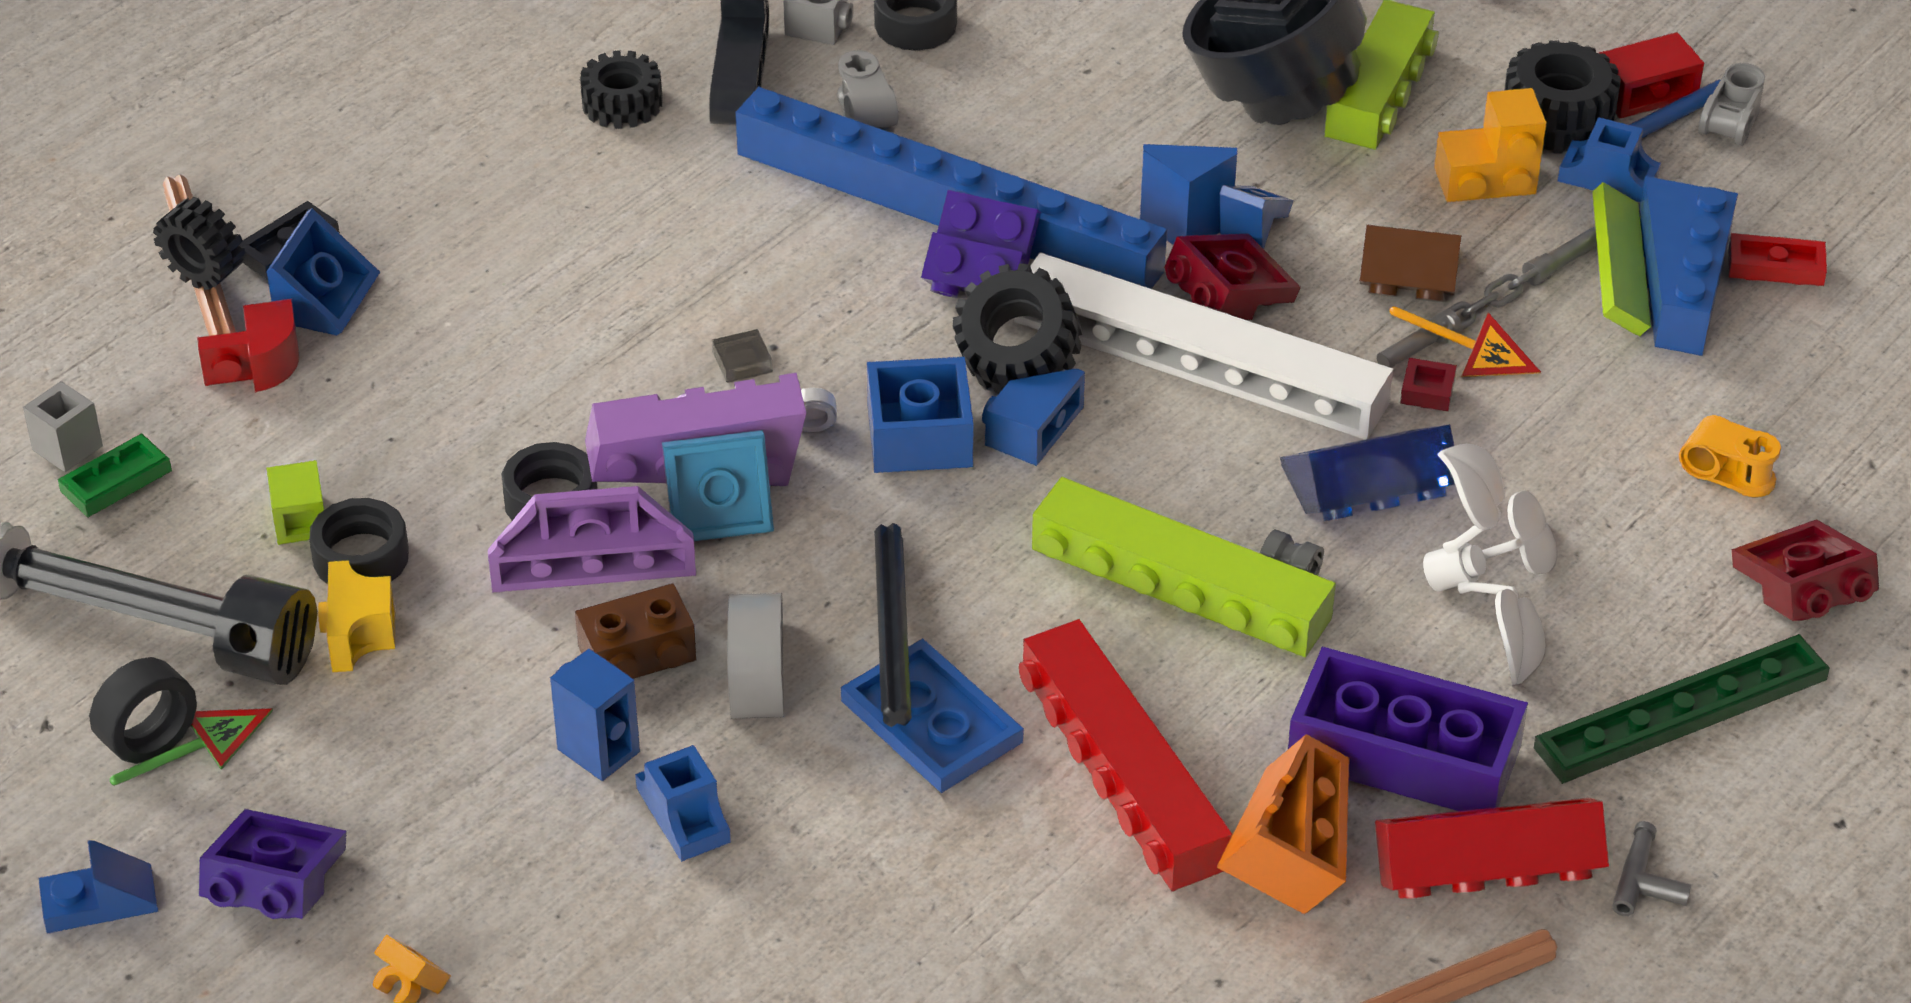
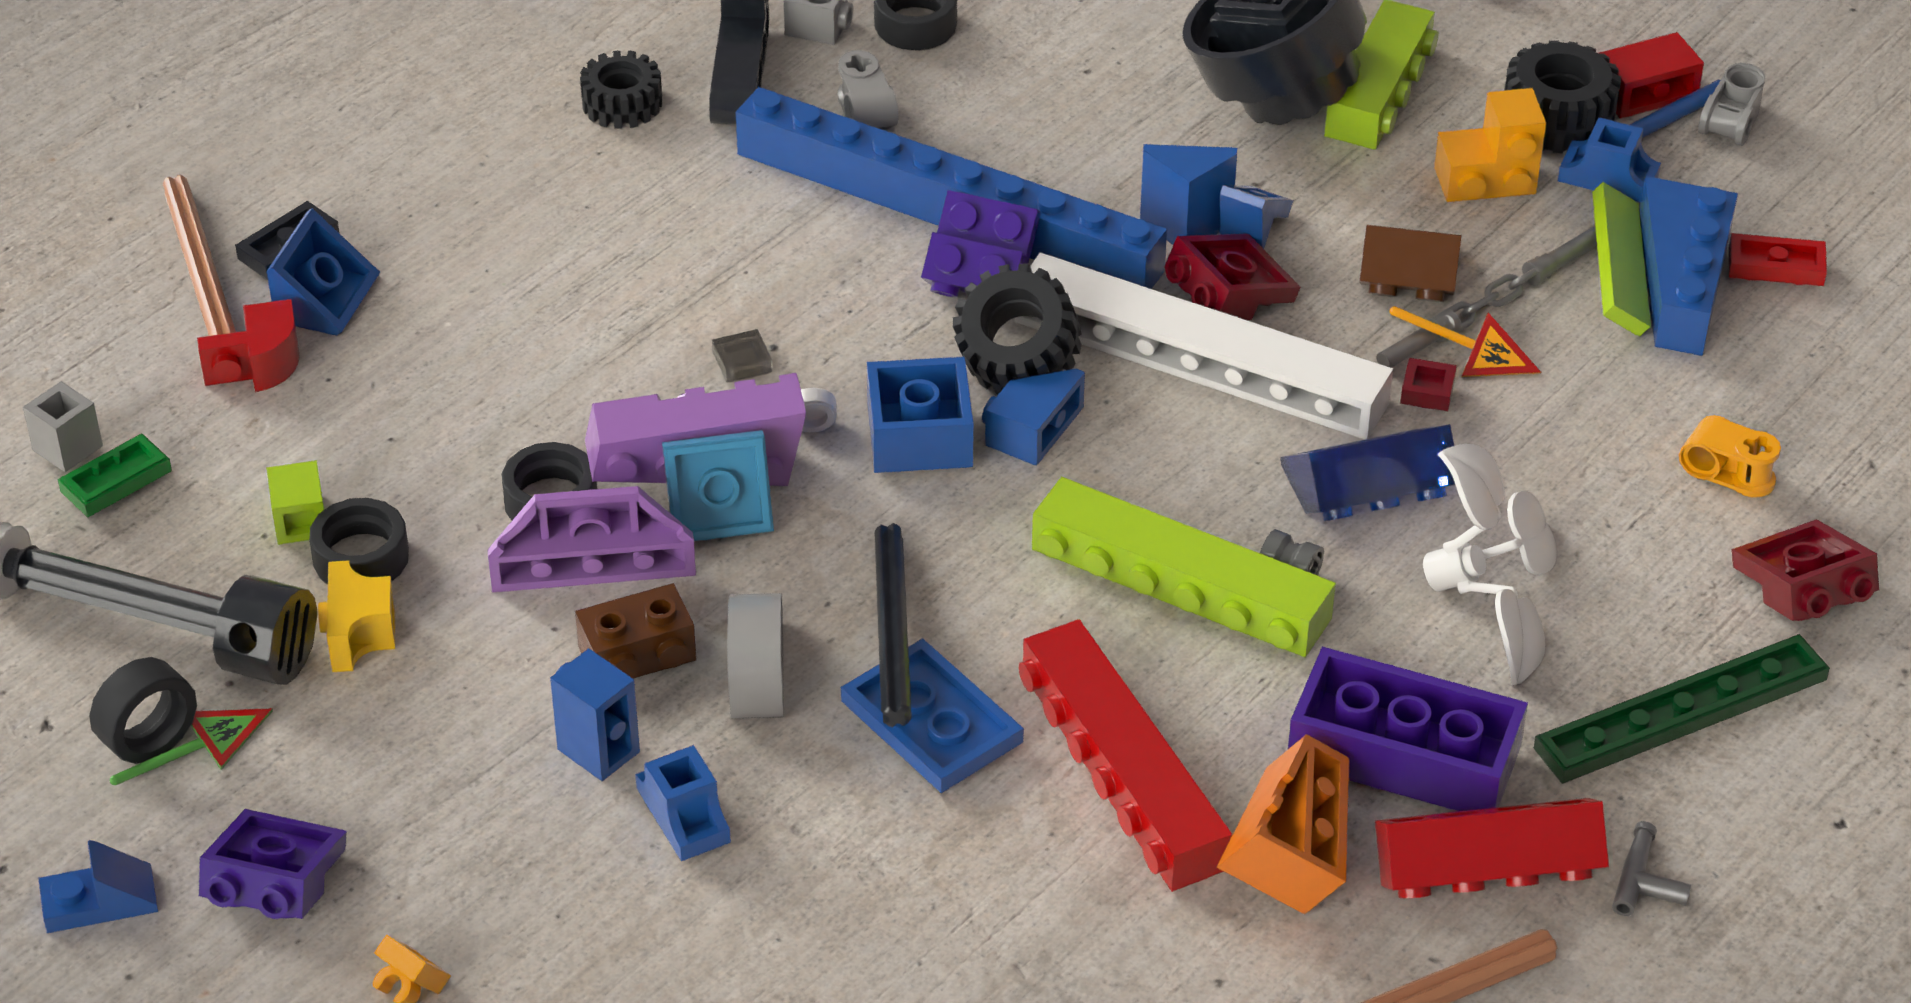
(199, 243): black tyre -> none

